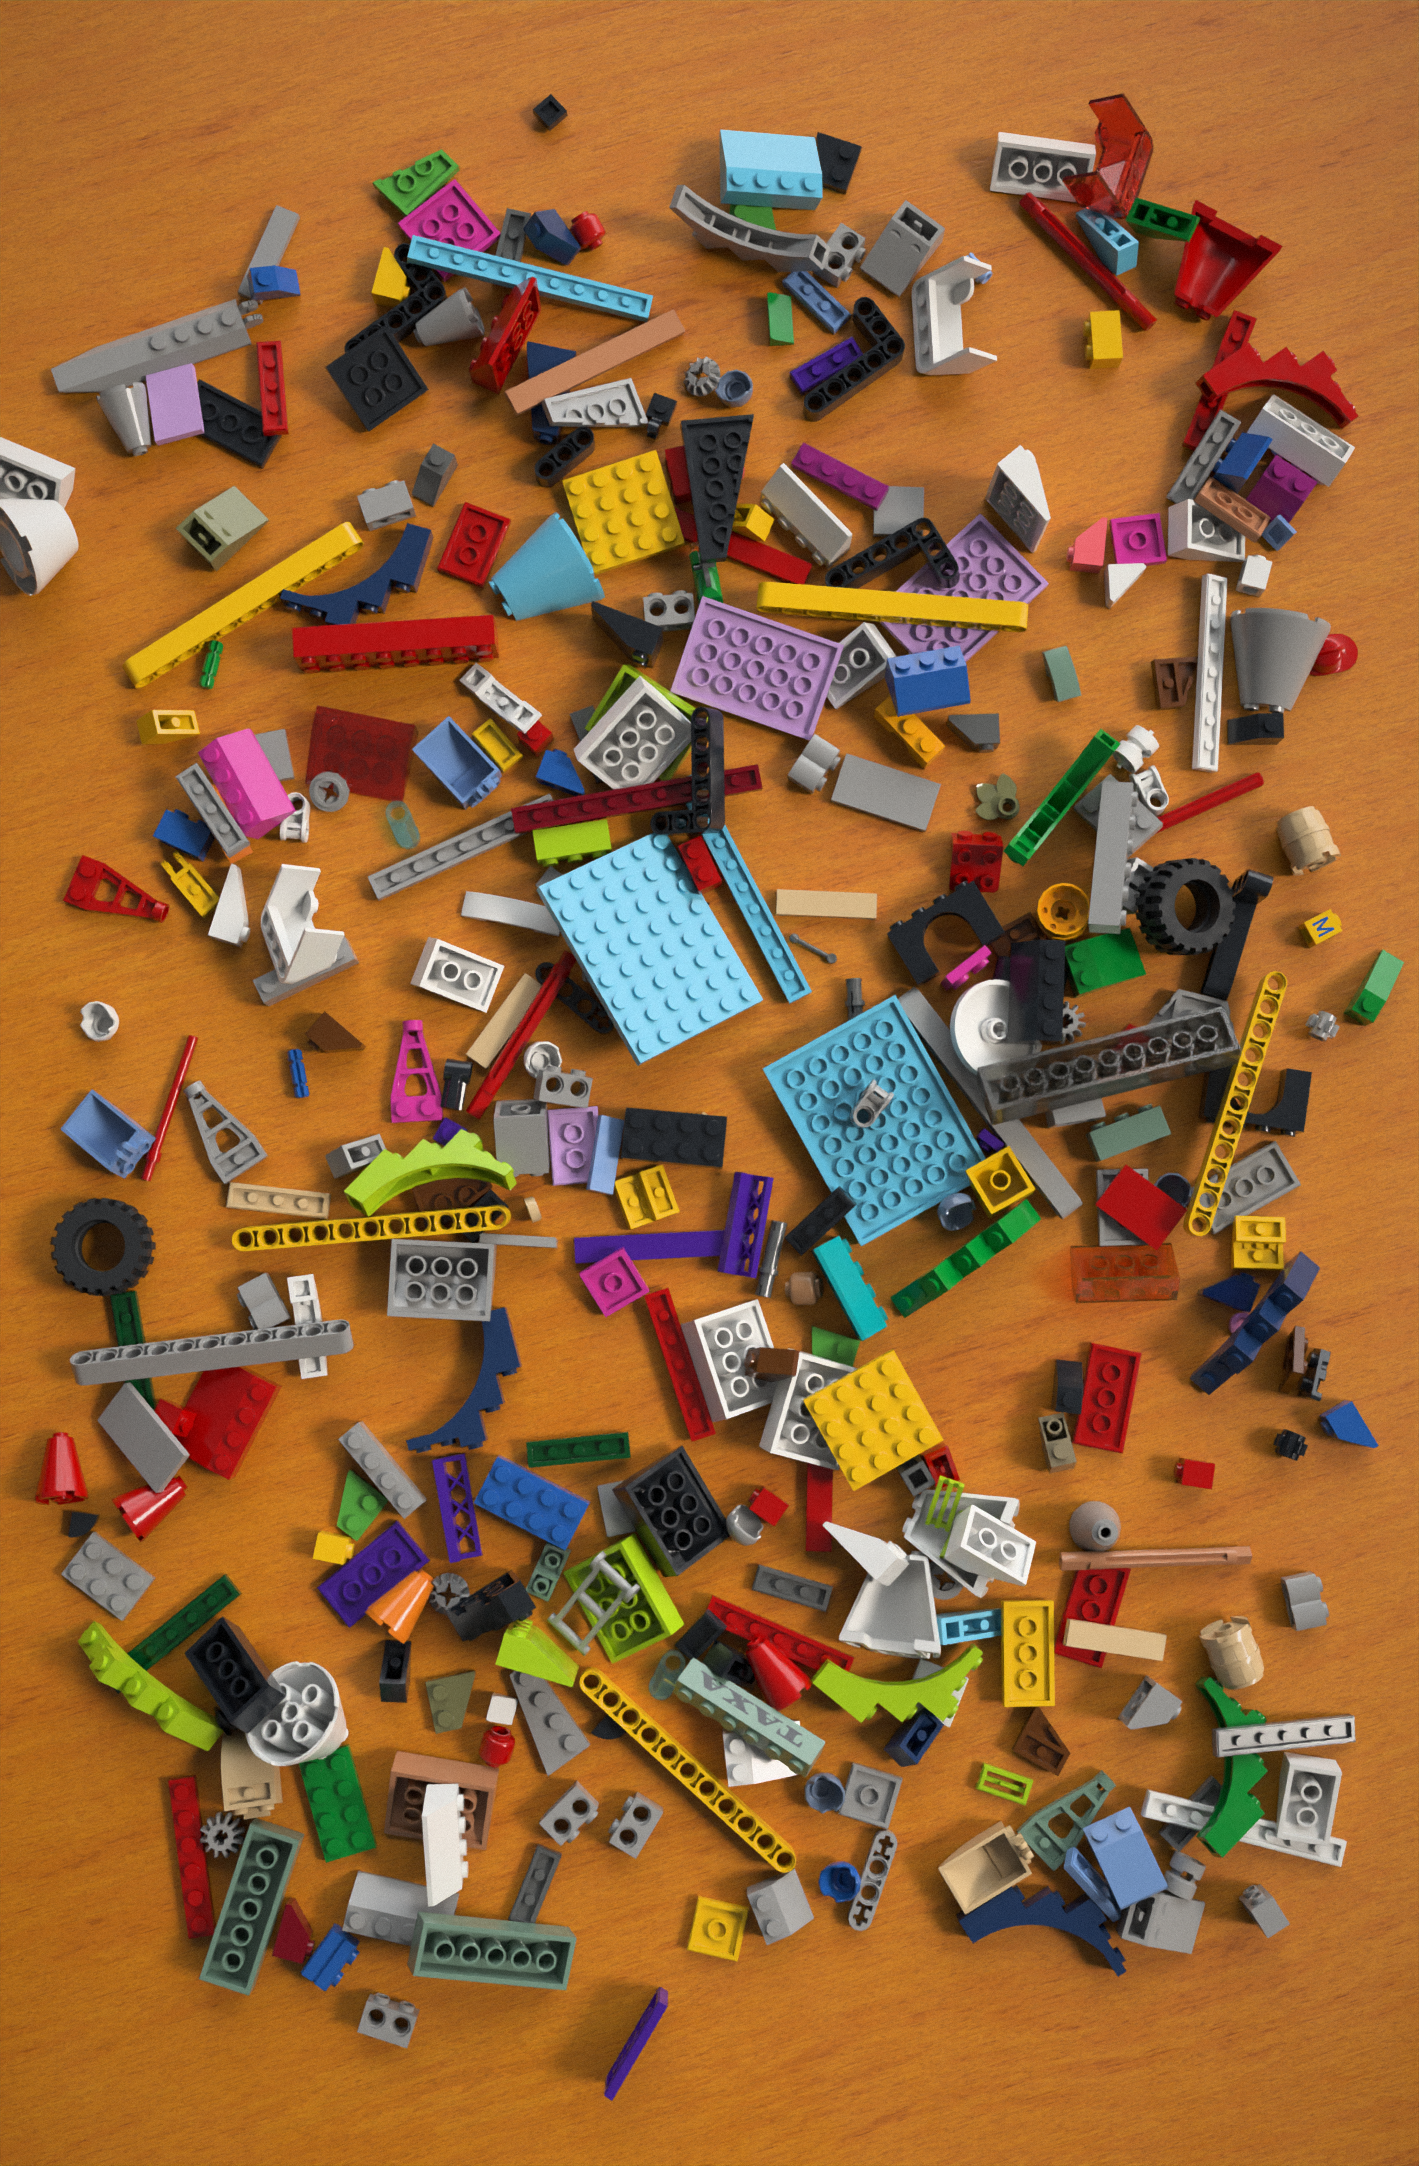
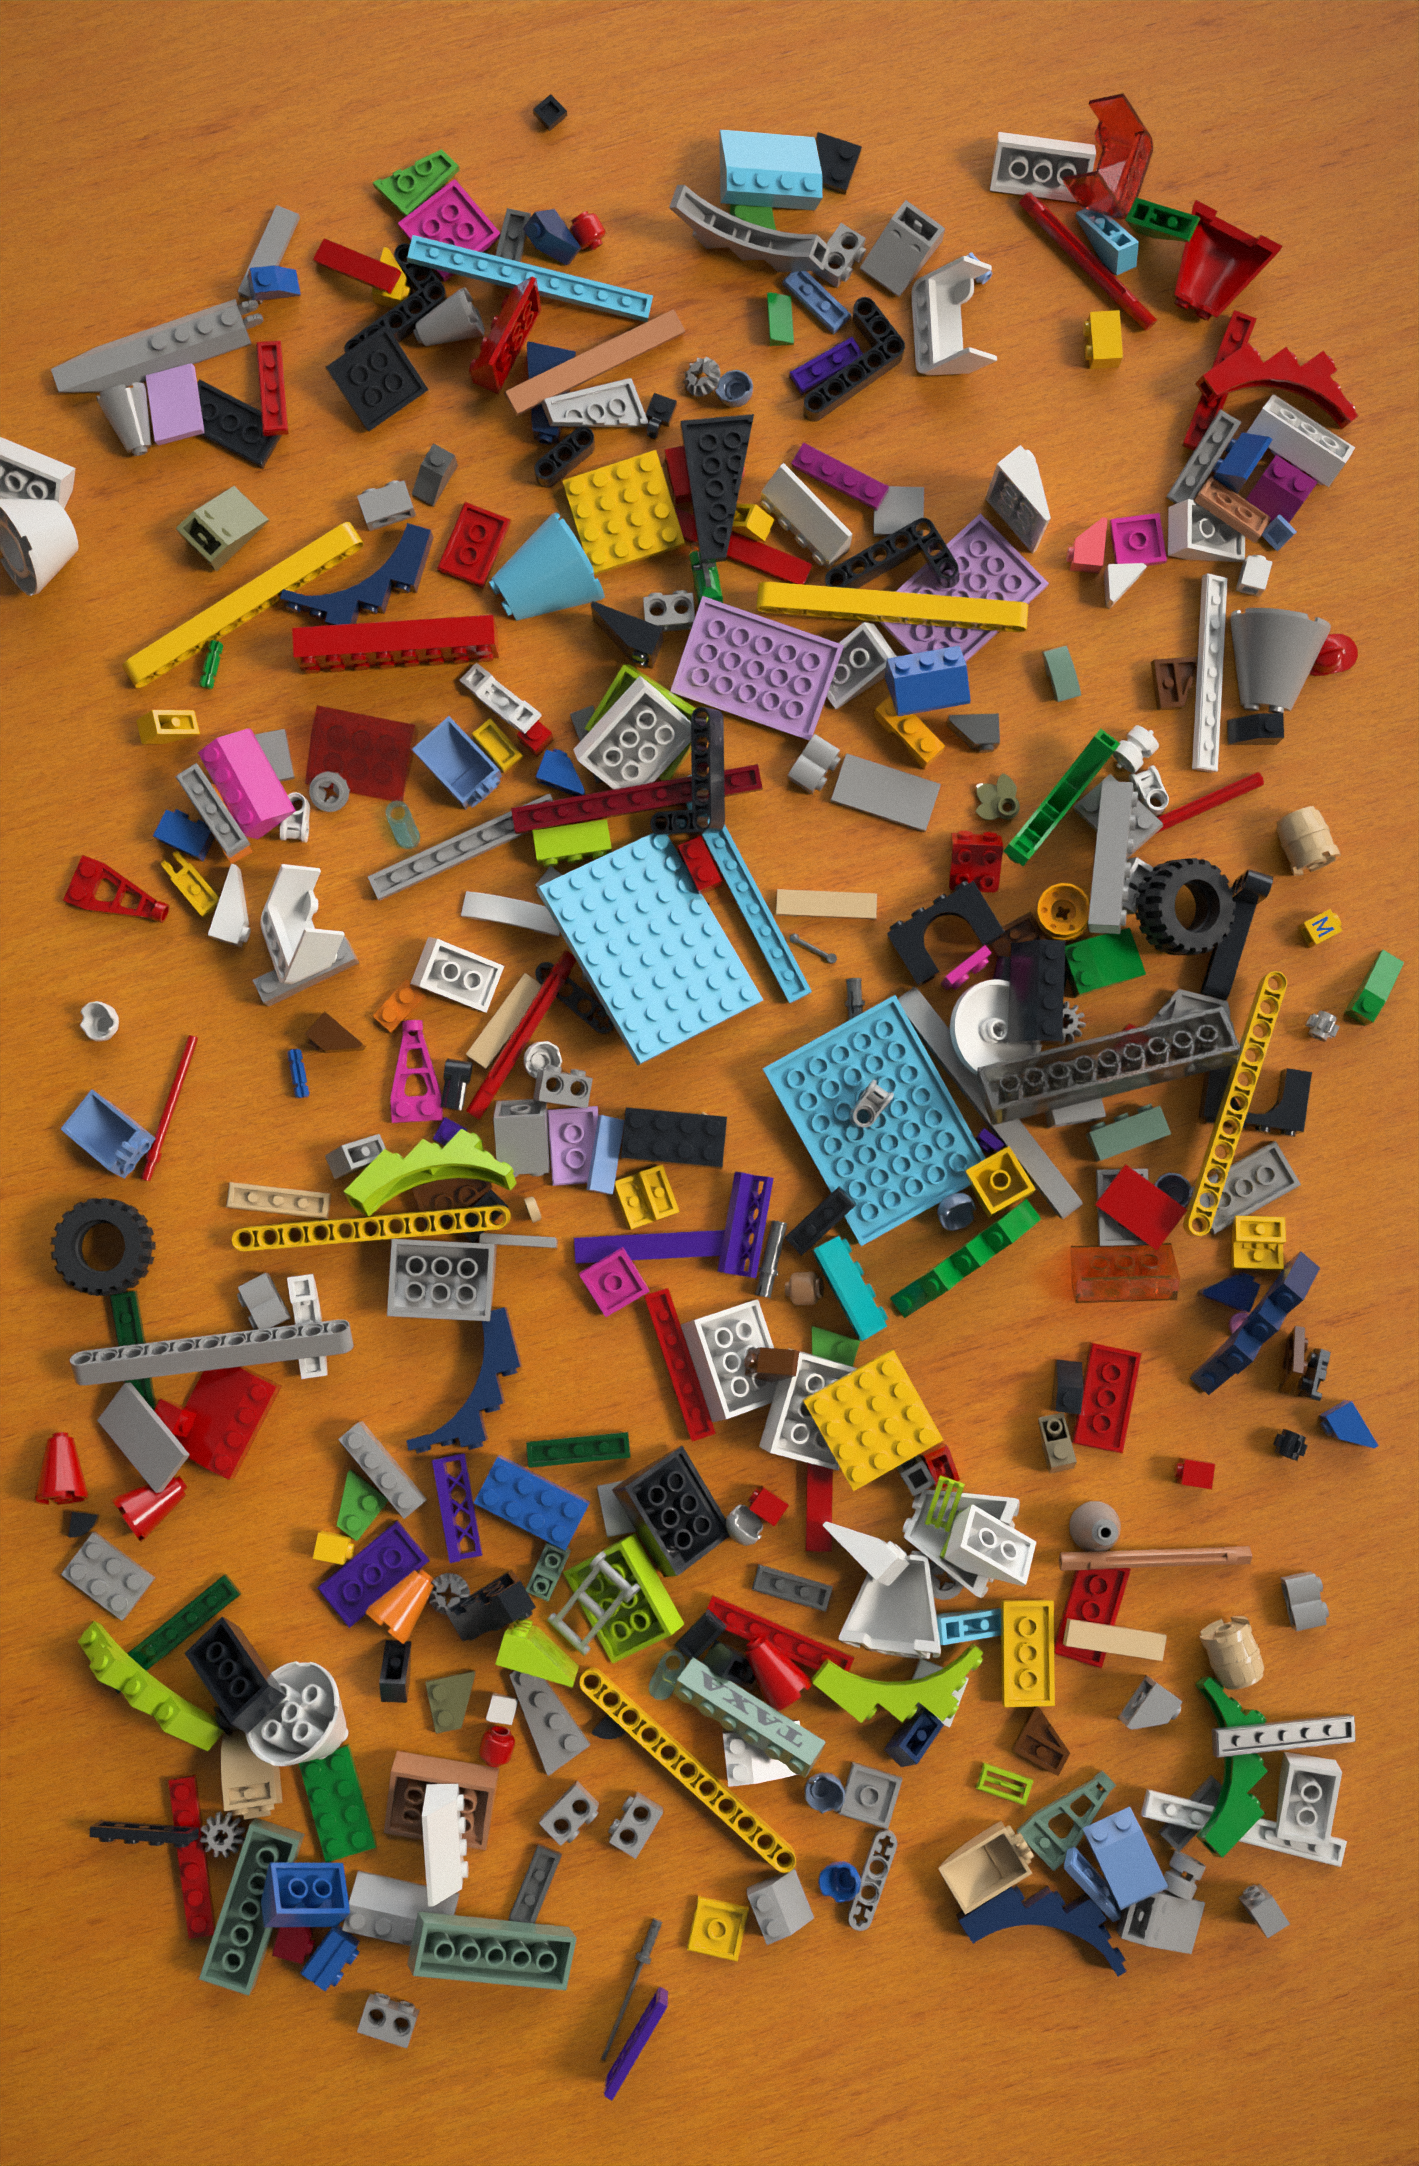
(152, 1833): none -> black plate
(238, 1159): light grey plate -> none
(305, 1895): none -> blue slope
(357, 266): none -> red tile
(399, 1006): none -> orange plate
(642, 1957): none -> dark grey sword

